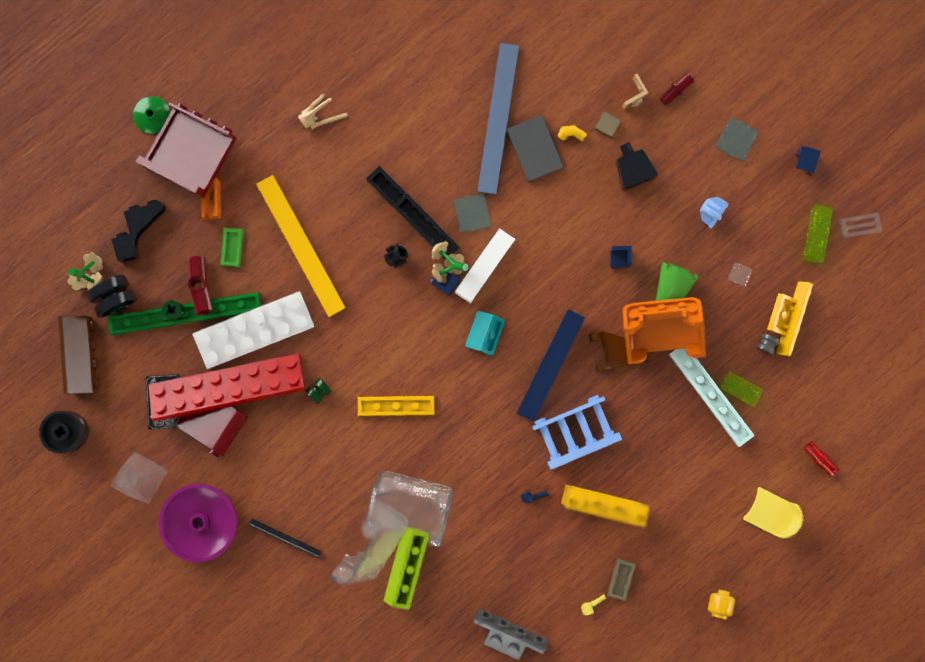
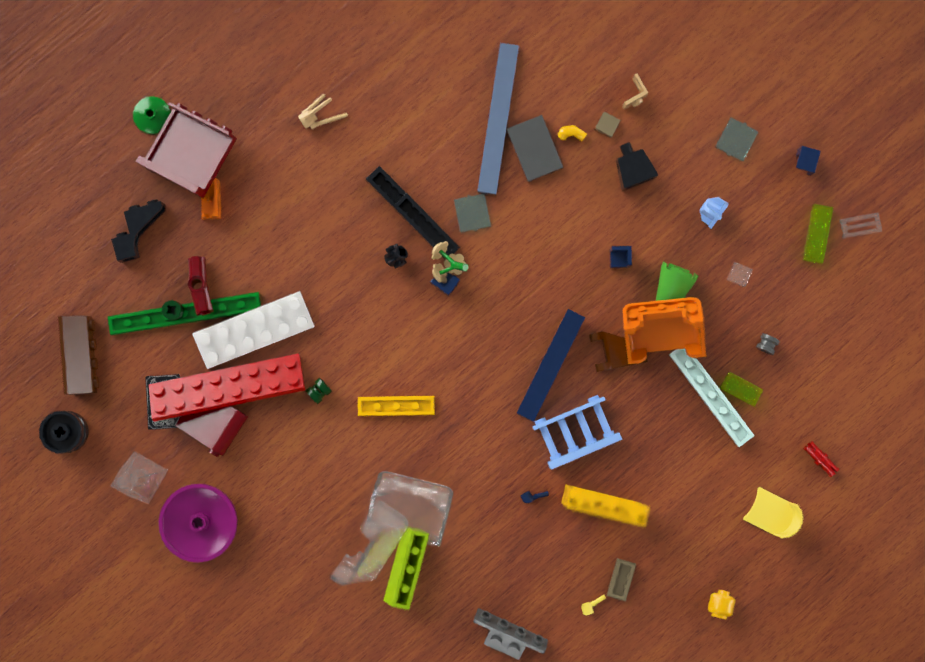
(79, 279): tan plant -> none
(111, 296): black wheel -> none
(232, 247): bright green tile -> none
(285, 538): black bar -> none
(301, 246): yellow tile -> none
(484, 266): white slope -> none
(485, 332): teal panel -> none
(676, 89): dark red axle -> none
(788, 317): yellow bracket -> none

